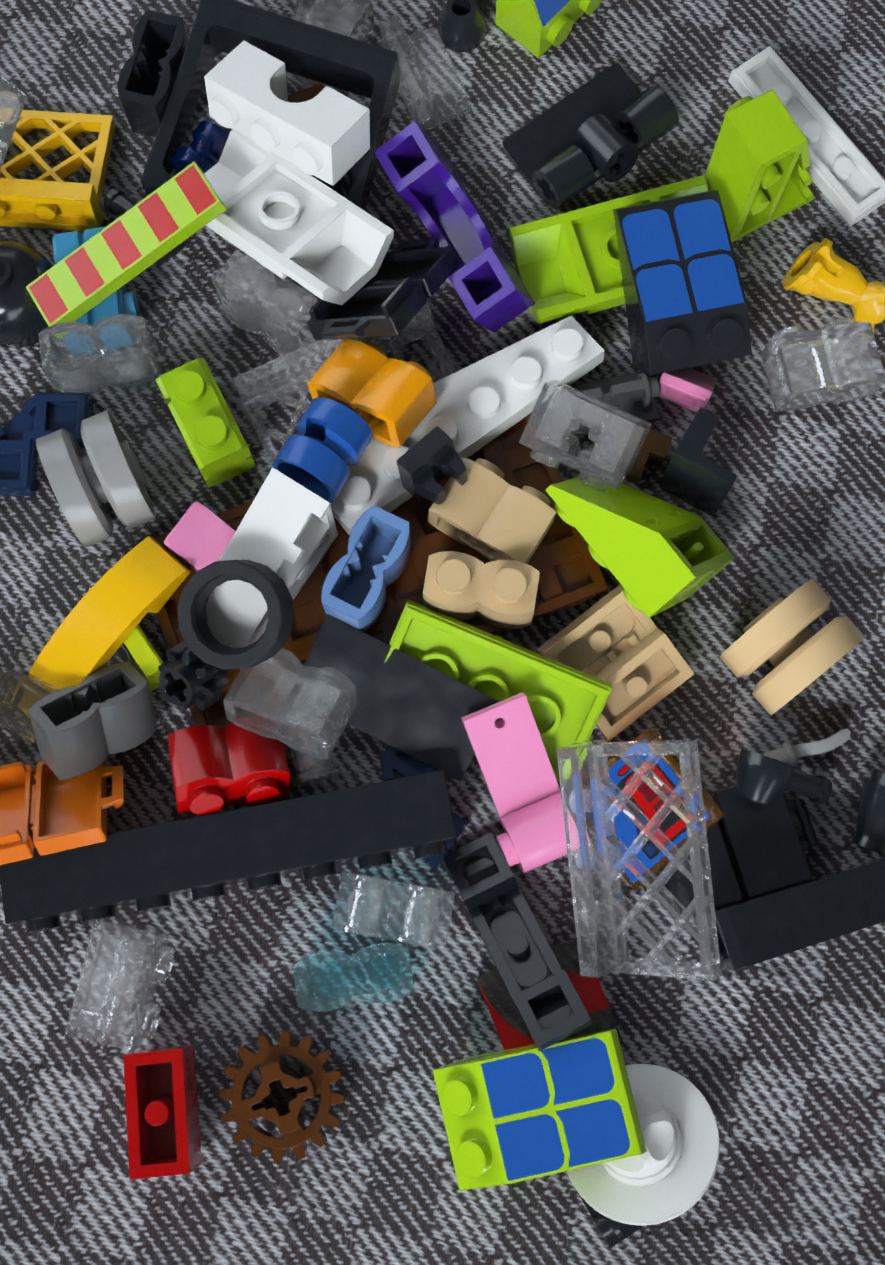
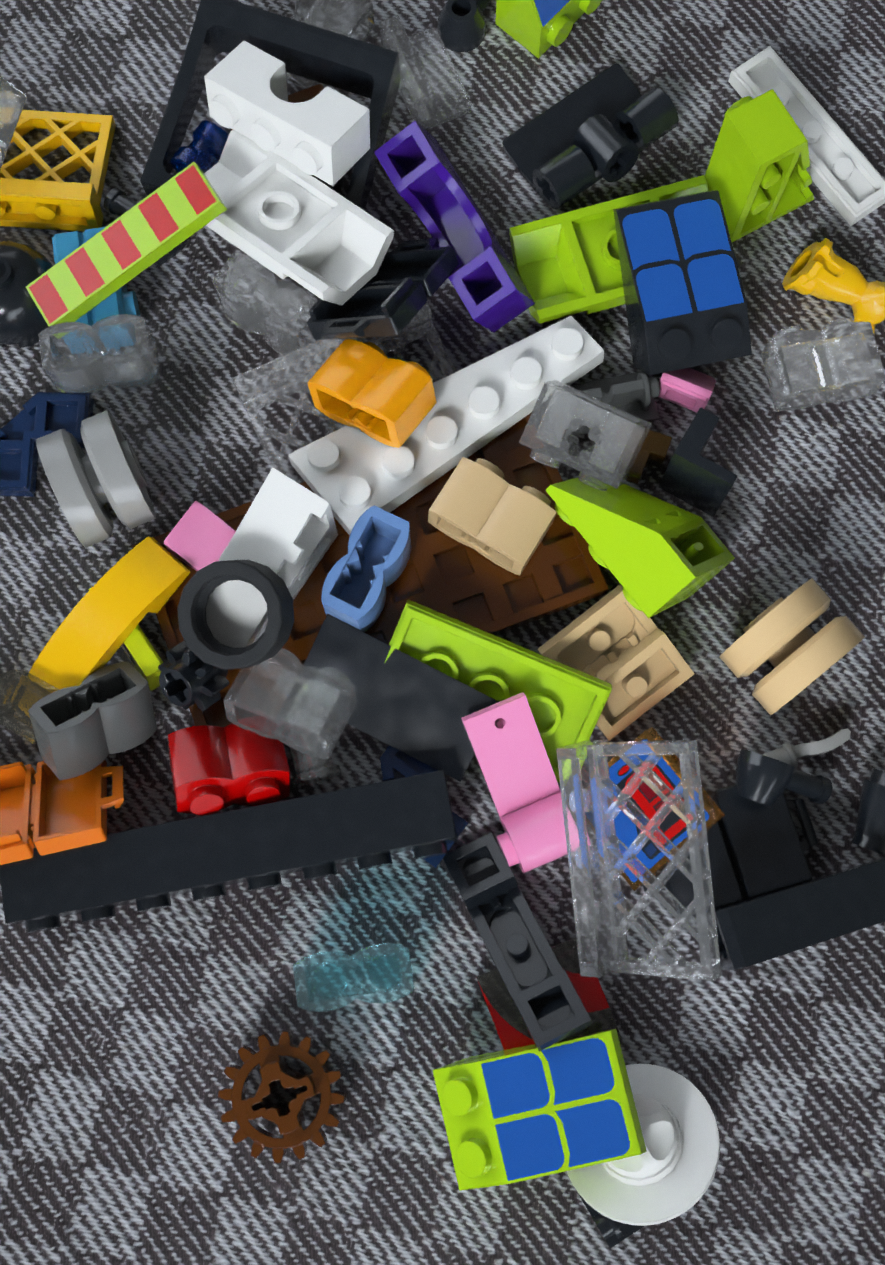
(119, 985): clear brick -> none
(152, 70): black brick -> none
(162, 1112): red brick -> none
(205, 422): lime brick -> none
(326, 445): blue wheel -> none
(393, 910): clear brick -> none
(428, 464): black tile -> none
(495, 592): tan brick -> none

